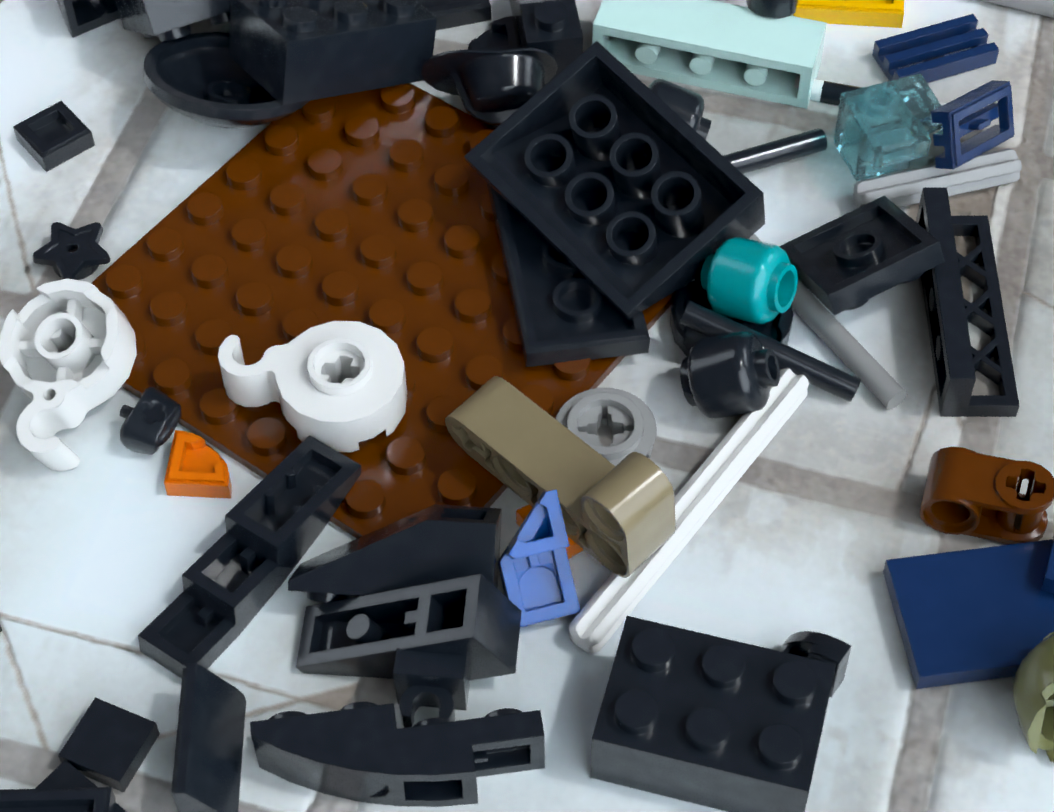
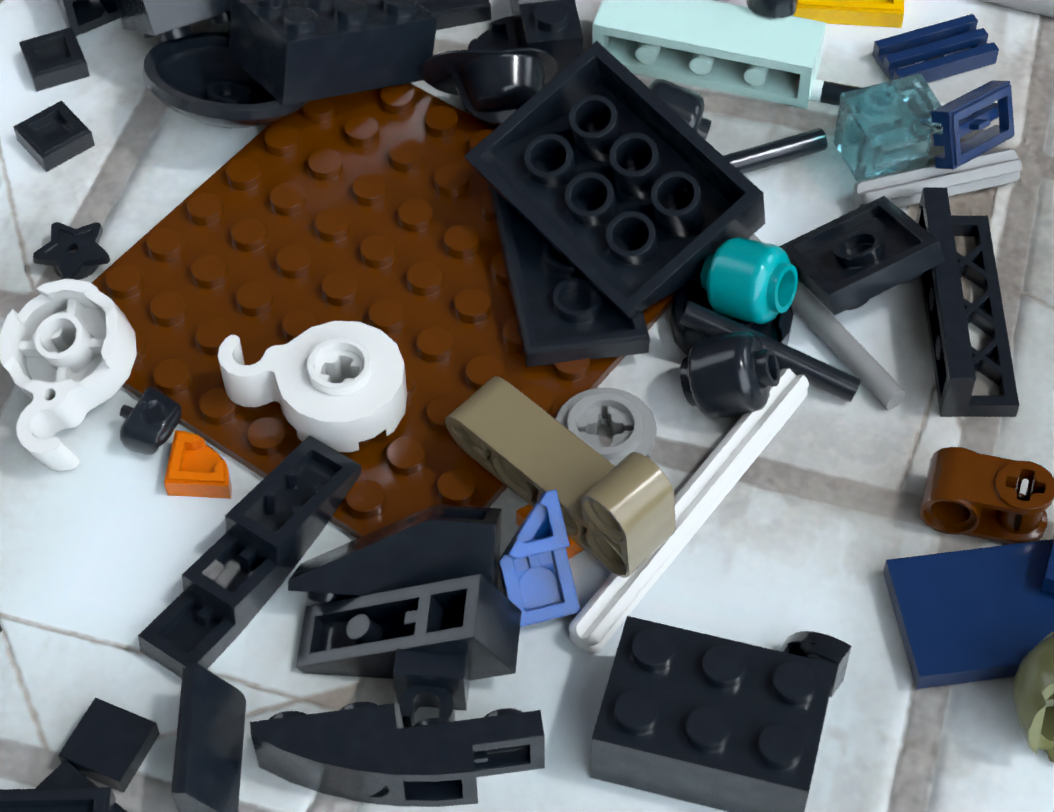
(54, 59): none -> black tile

